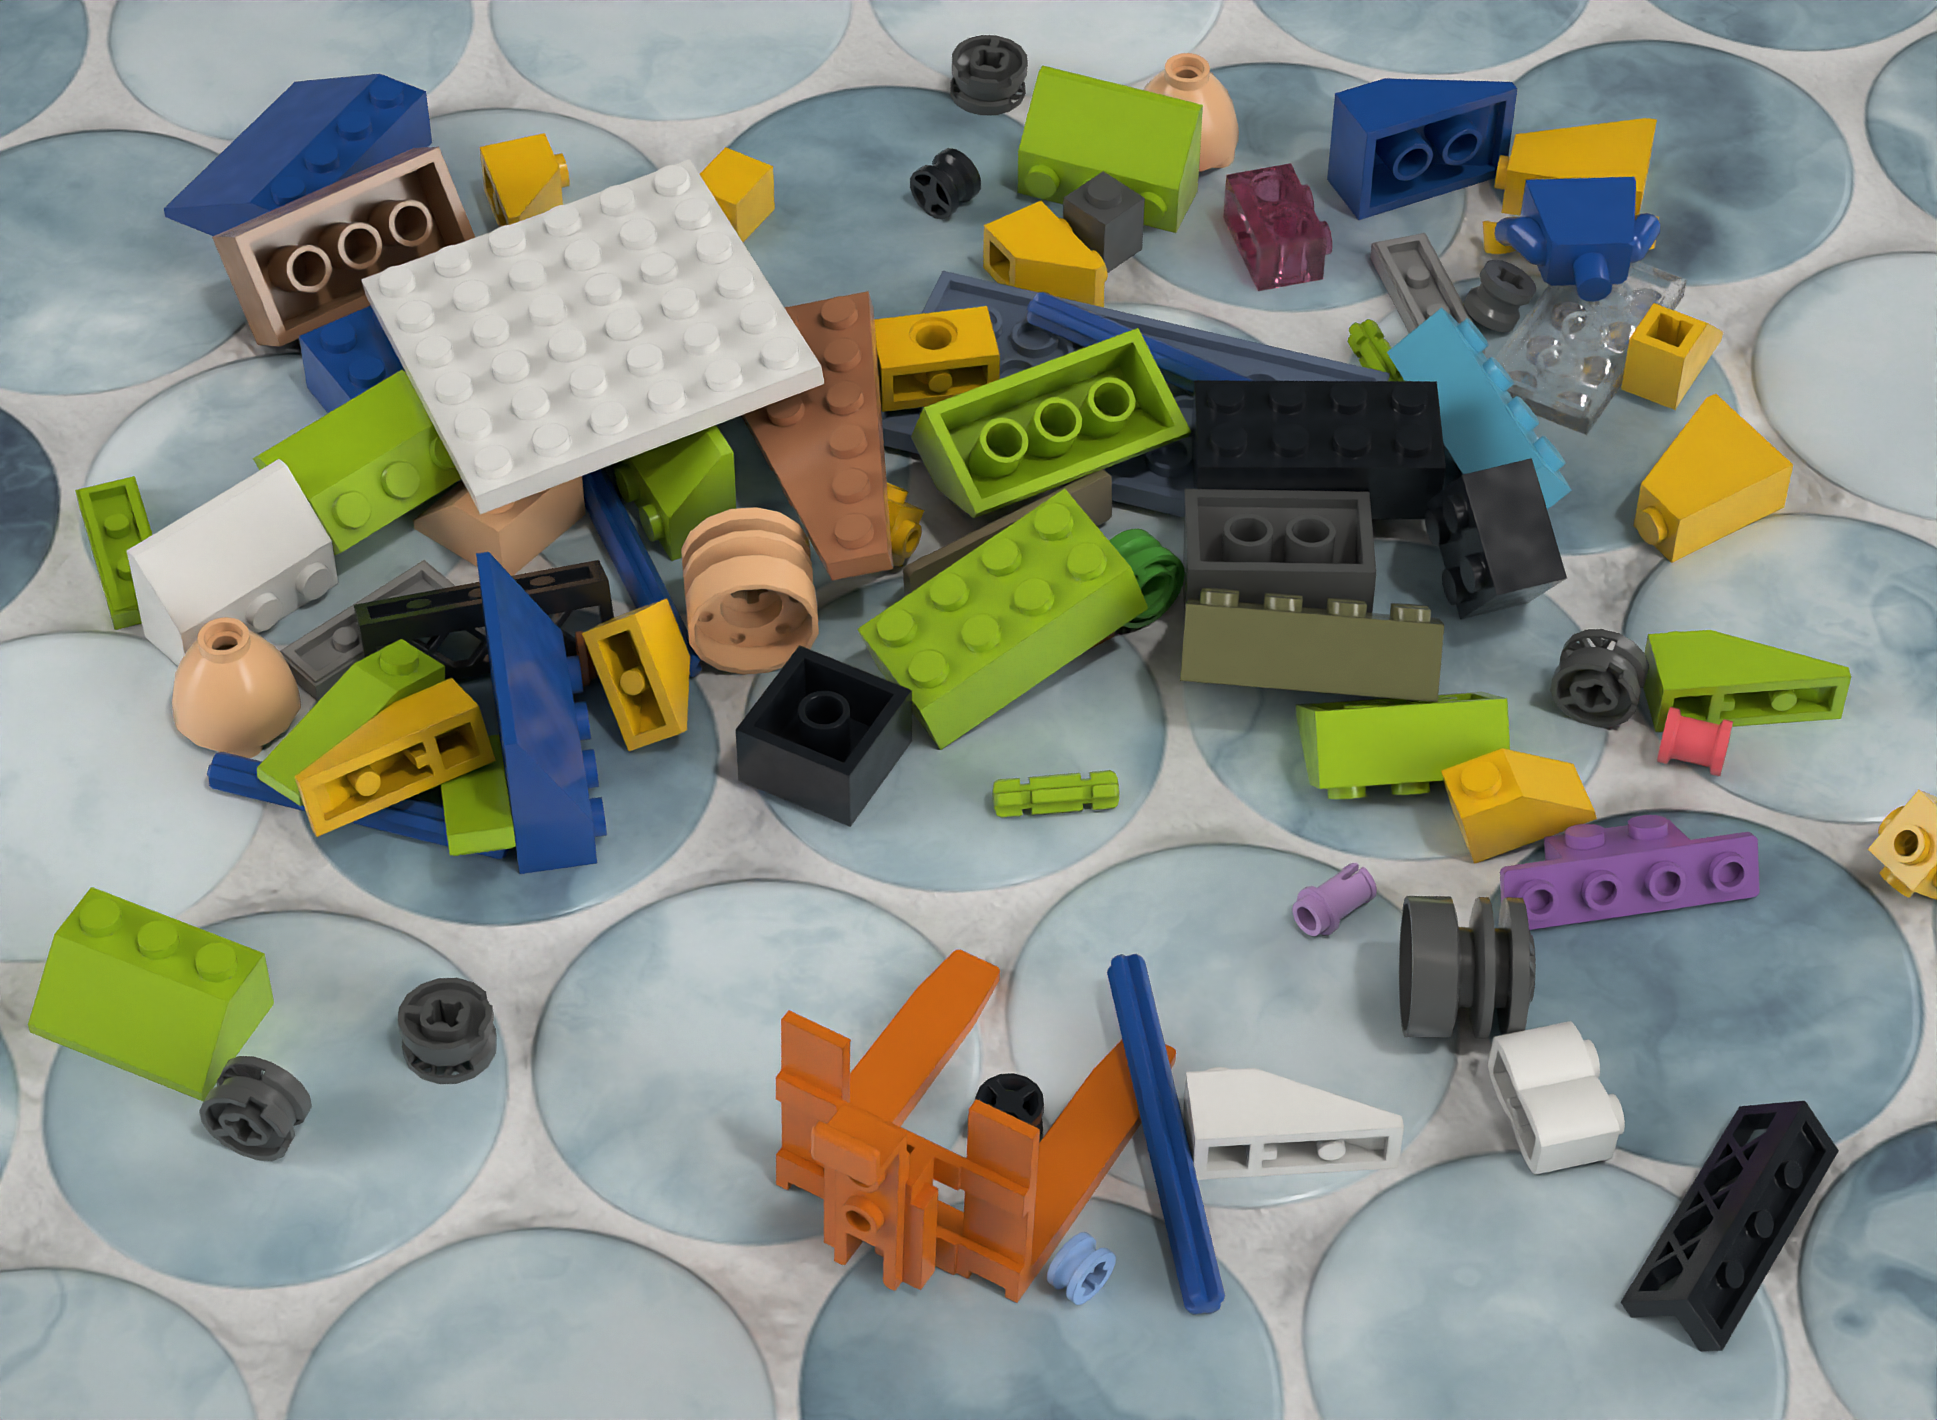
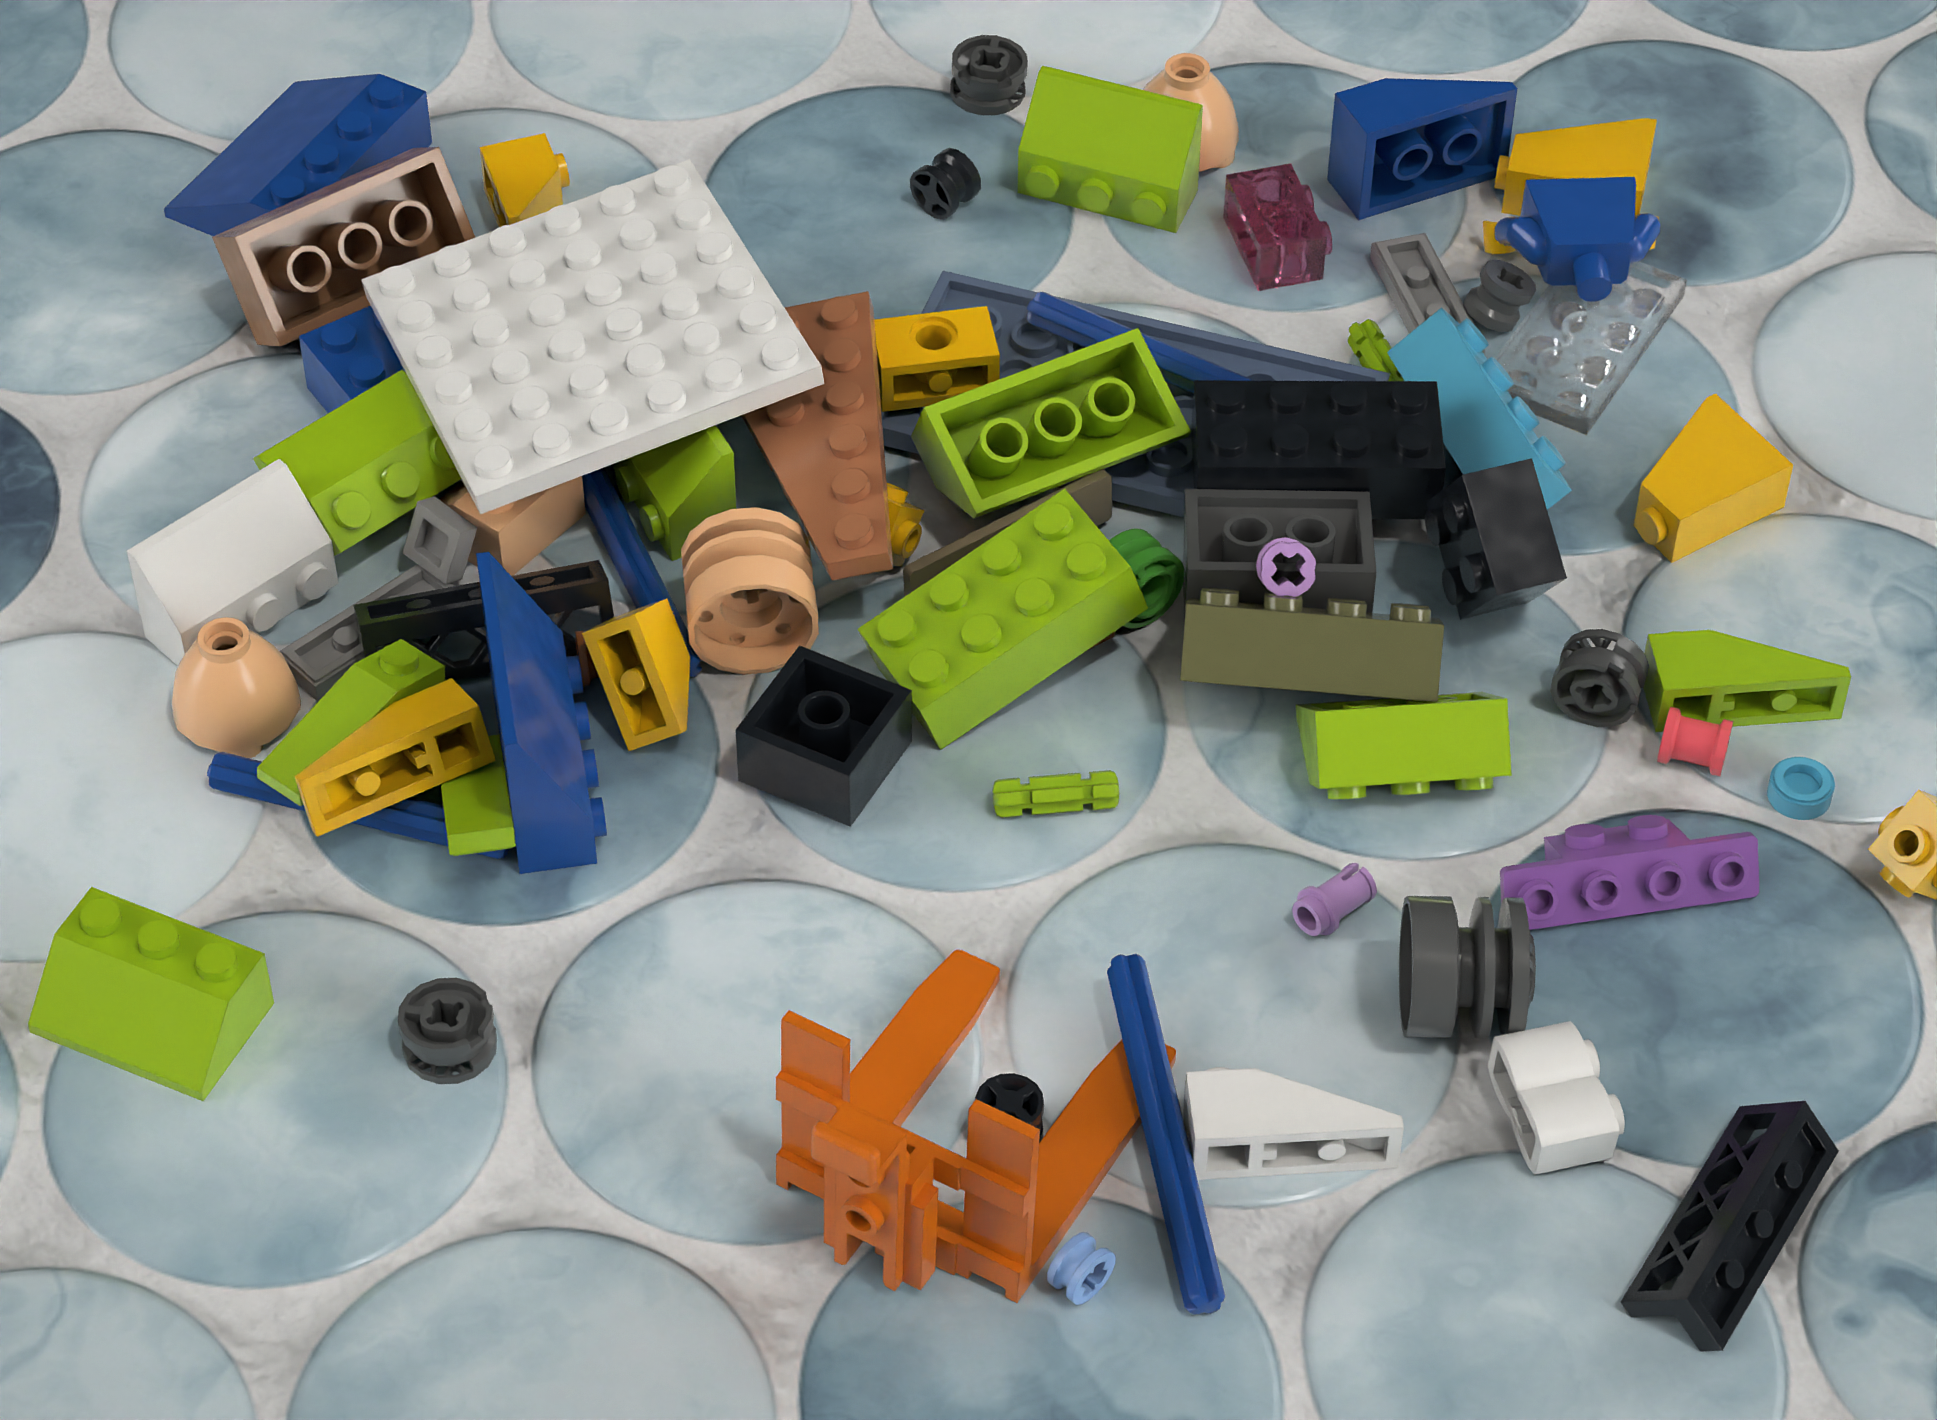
(115, 523): lime tile -> none
(254, 1109): dark grey wheel -> none
(439, 540): none -> light grey plate
(741, 189): yellow brick -> none
(1043, 254): yellow slope -> none
(1106, 218): dark grey brick -> none
(1283, 586): none -> lavender bush
(1514, 800): yellow slope -> none
(1667, 355): yellow slope -> none
(1800, 788): none -> medium azure tile

